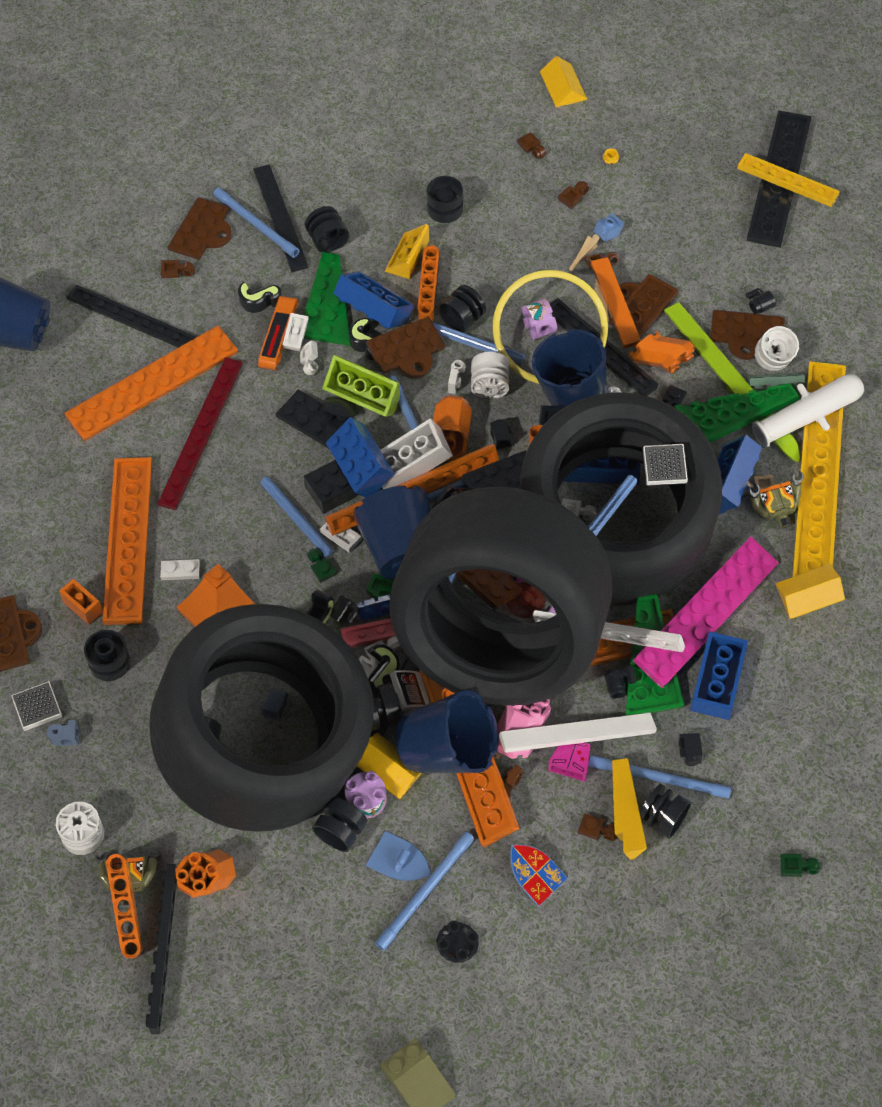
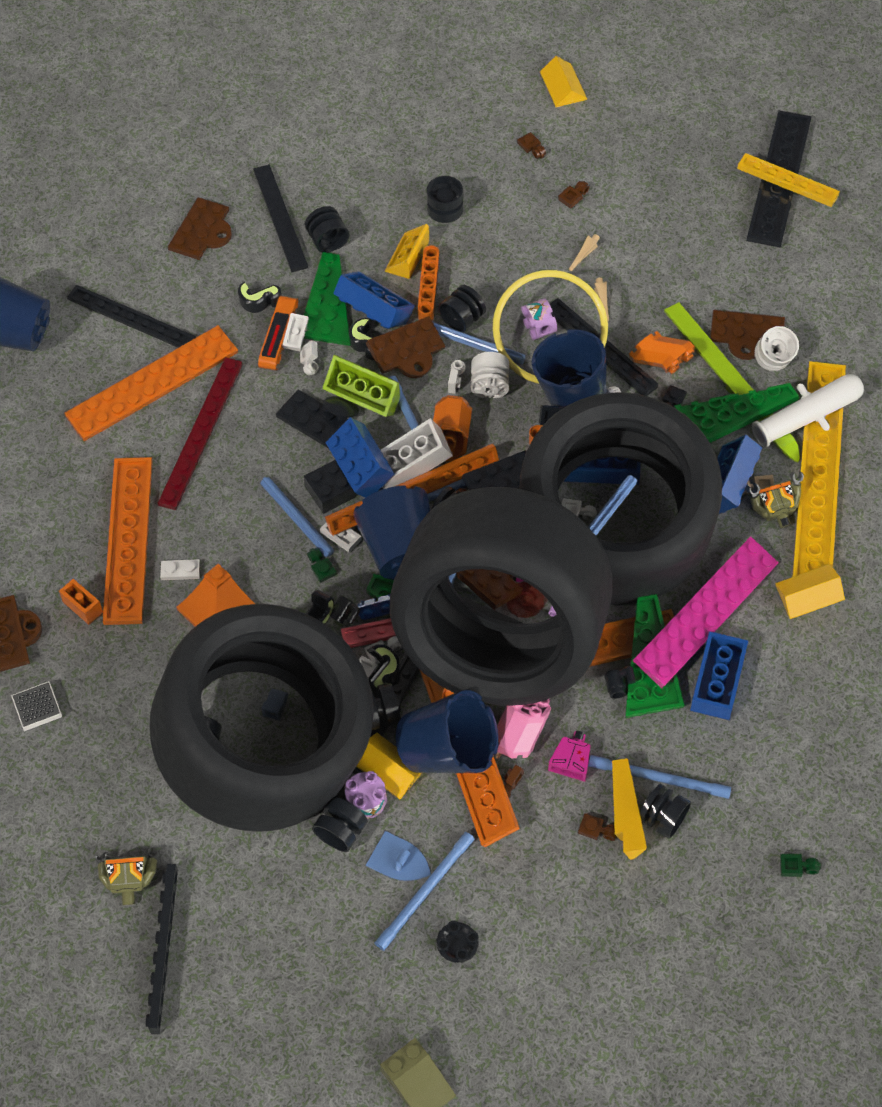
(65, 734): sand blue leg -> none
(80, 828): white wheel -> none
(107, 655): black wheel -> none
(119, 896): orange beam -> none
(171, 269): reddish brown plate -> none
(205, 872): orange brick -> none
(225, 198): medium blue piece -> none
(409, 689): slope -> none
(501, 434): black brick -> none
(535, 872): shield -> none
(577, 732): white tile -> none
(608, 227): medium blue brick -> none
(610, 255): reddish brown plate -> none
(611, 156): yellow plate -> none
(615, 302): orange tile -> none
(631, 634): white tile -> none
(647, 301): reddish brown plate -> none
(665, 464): tile -> none
(690, 748): black brick -> none
(758, 381): sand green plate -> none
(763, 301): black piece -> none

